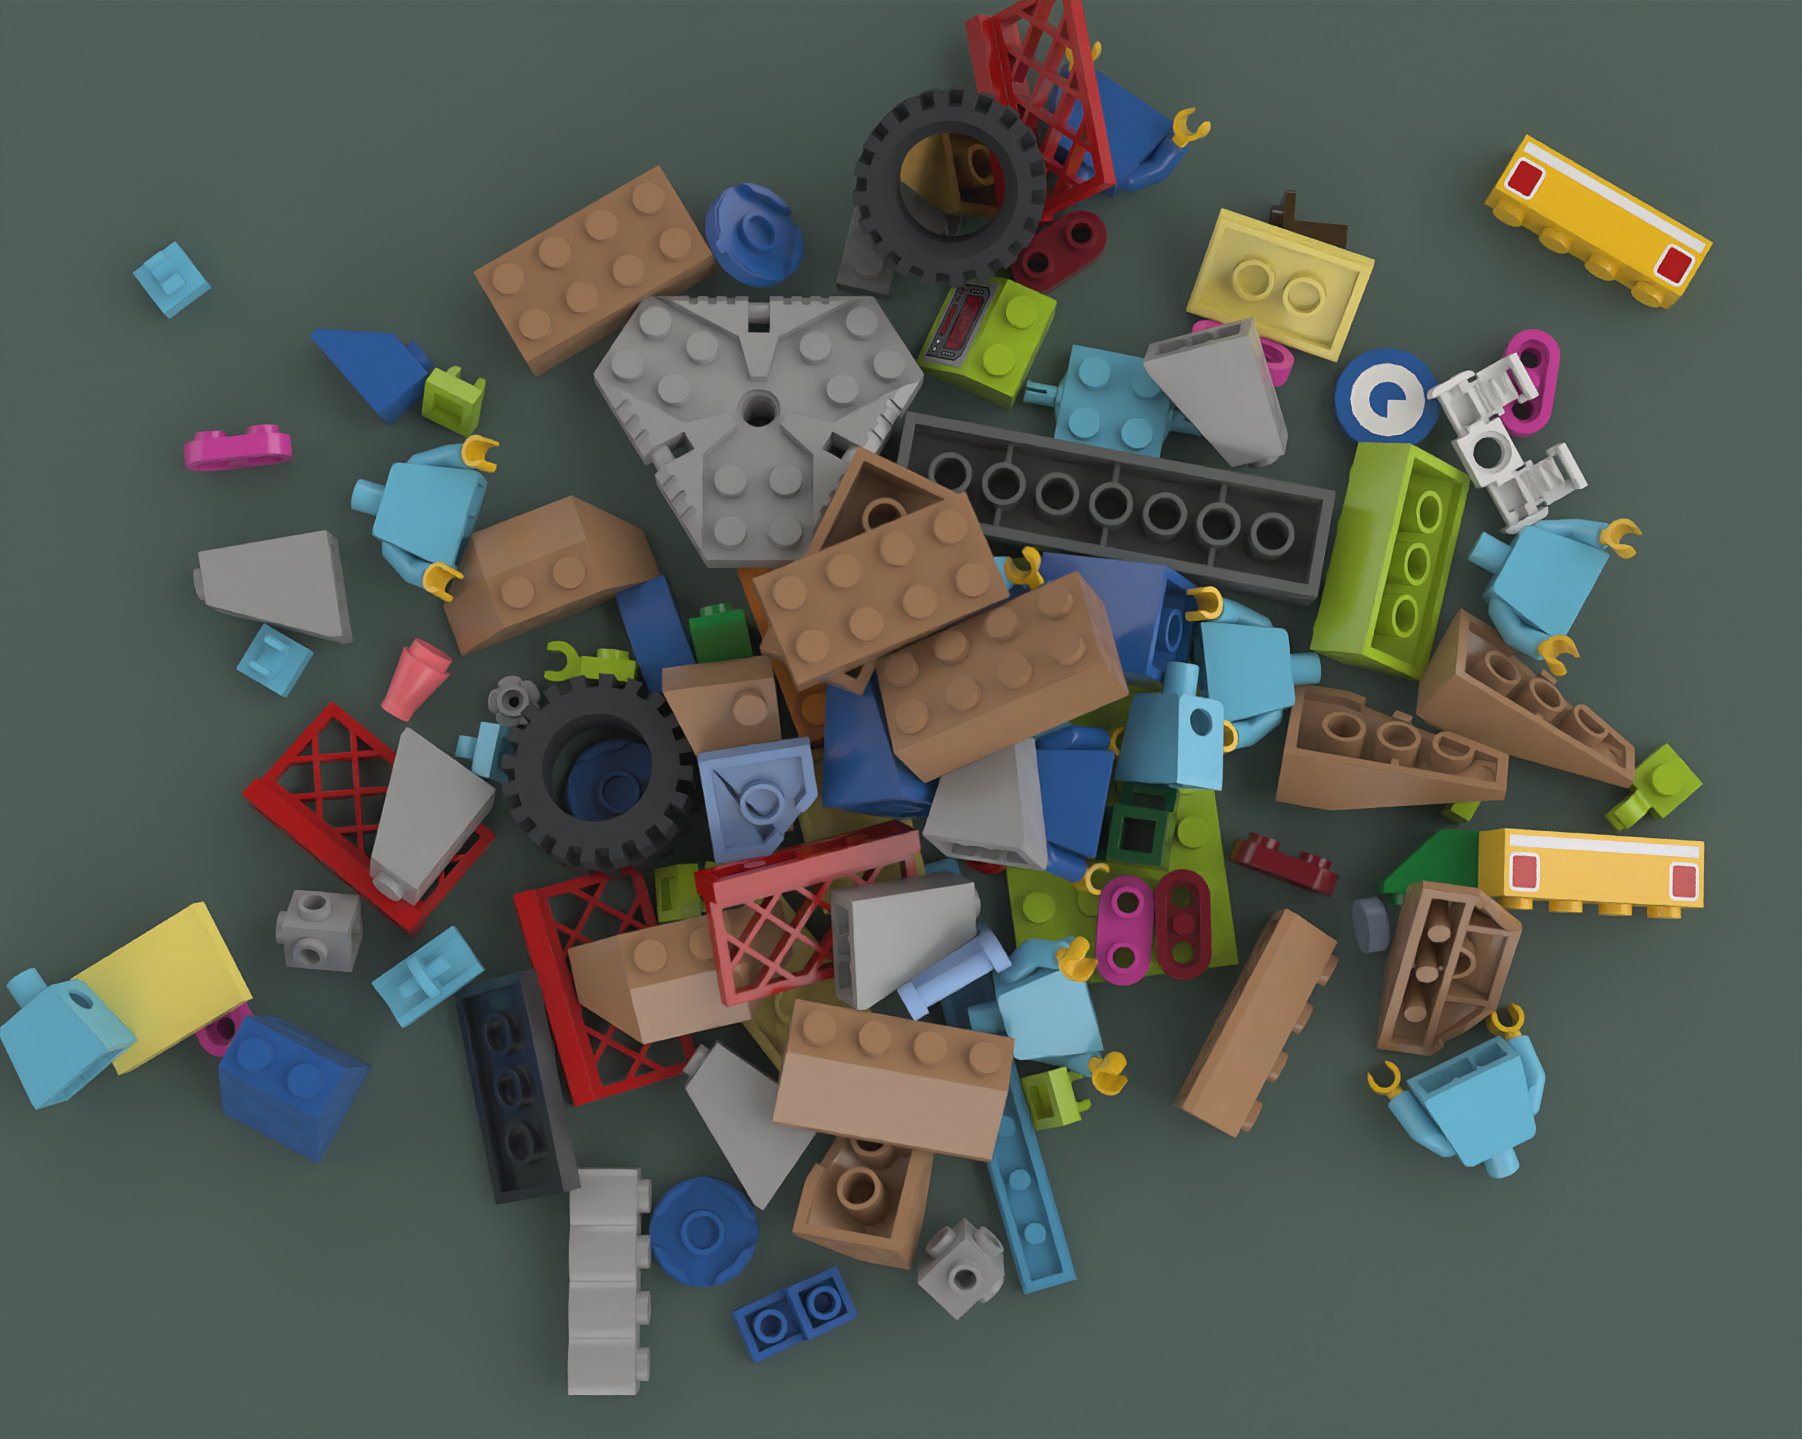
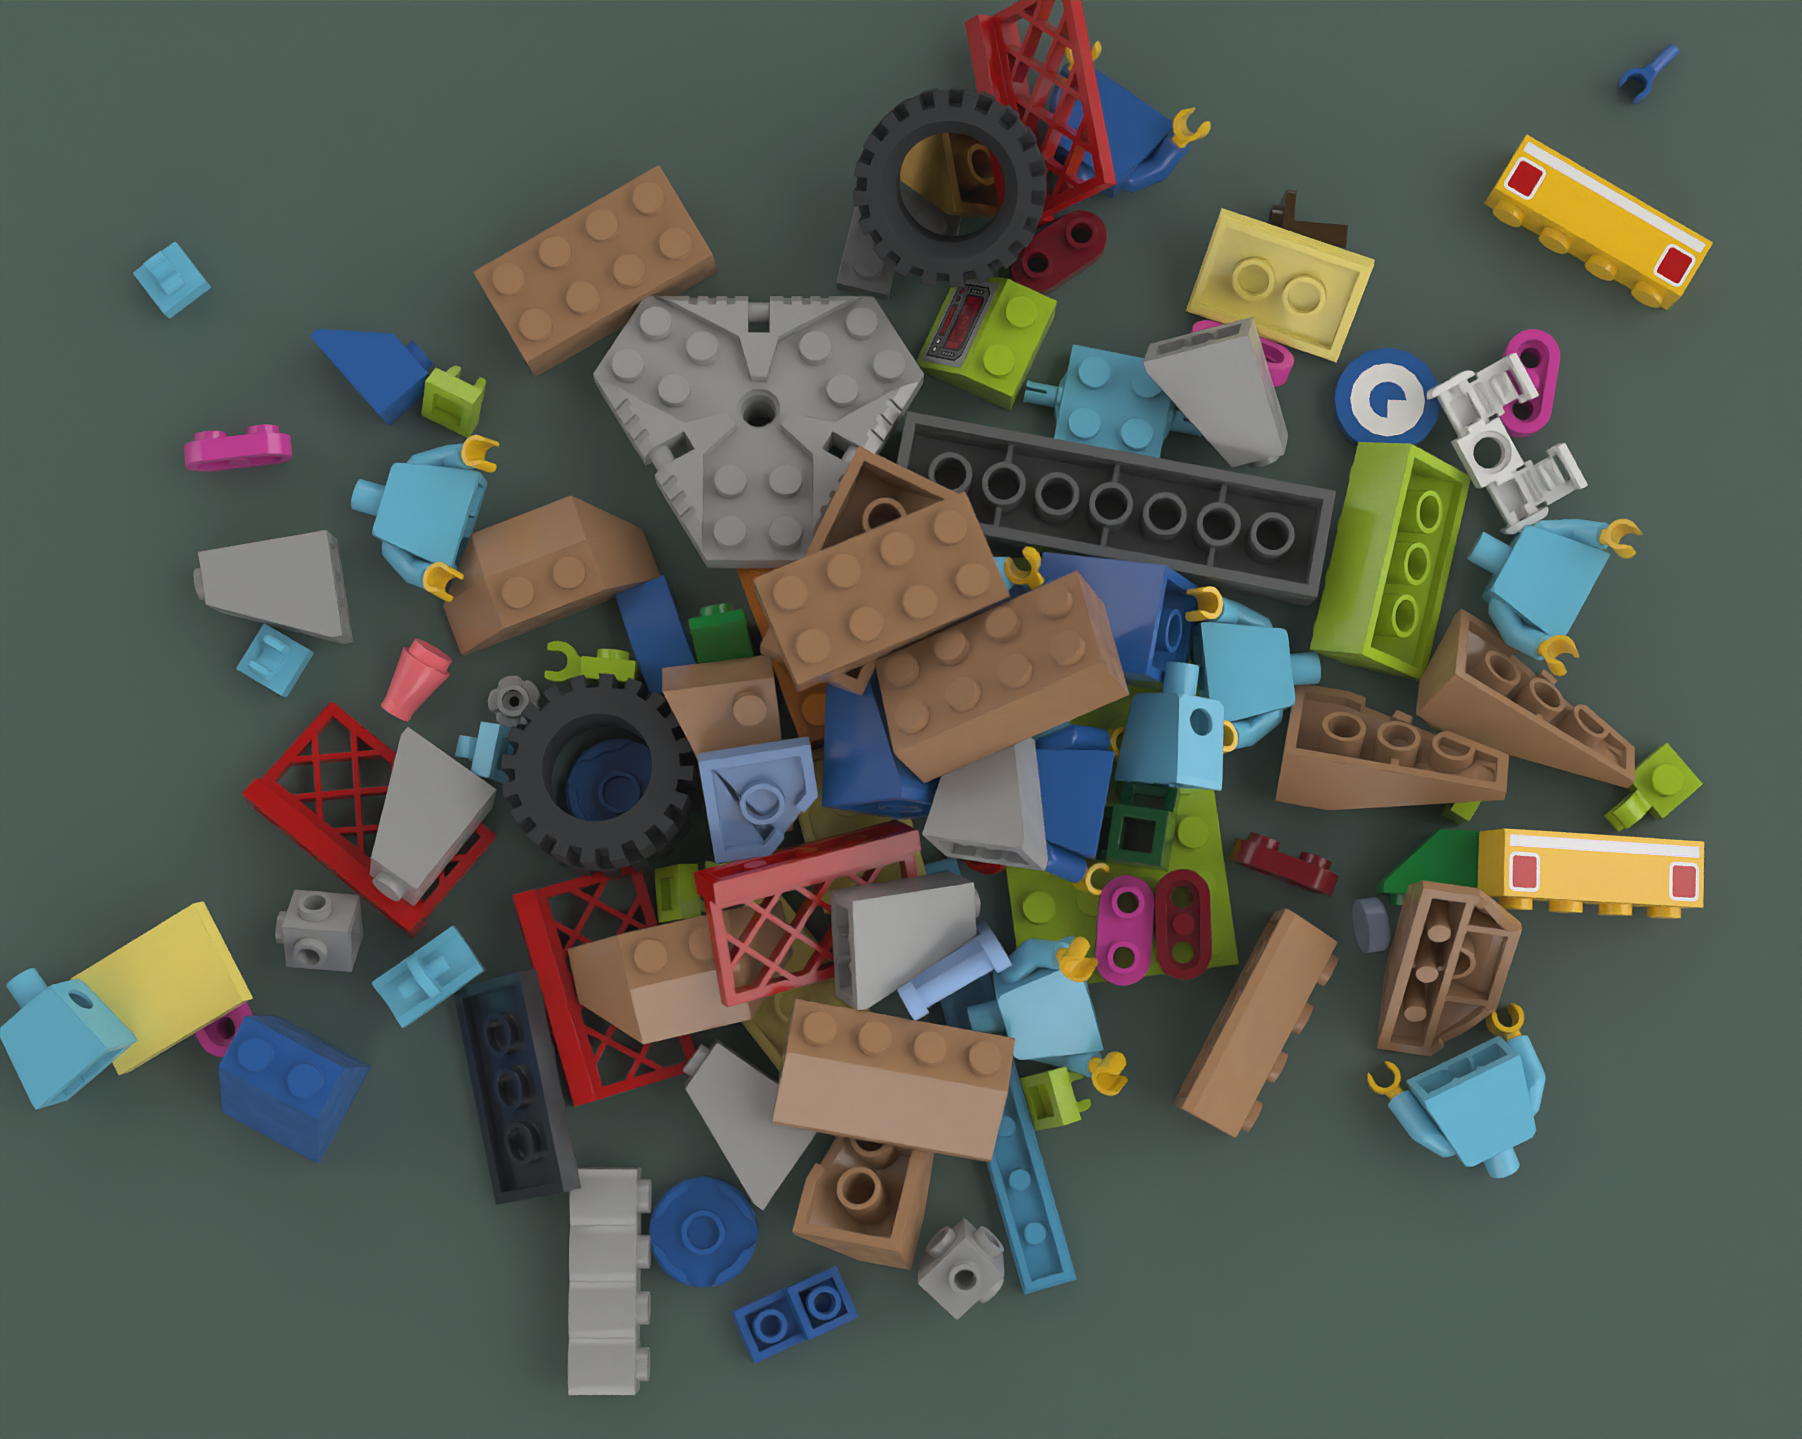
(754, 235): blue tile -> none
(1649, 72): none -> blue hand

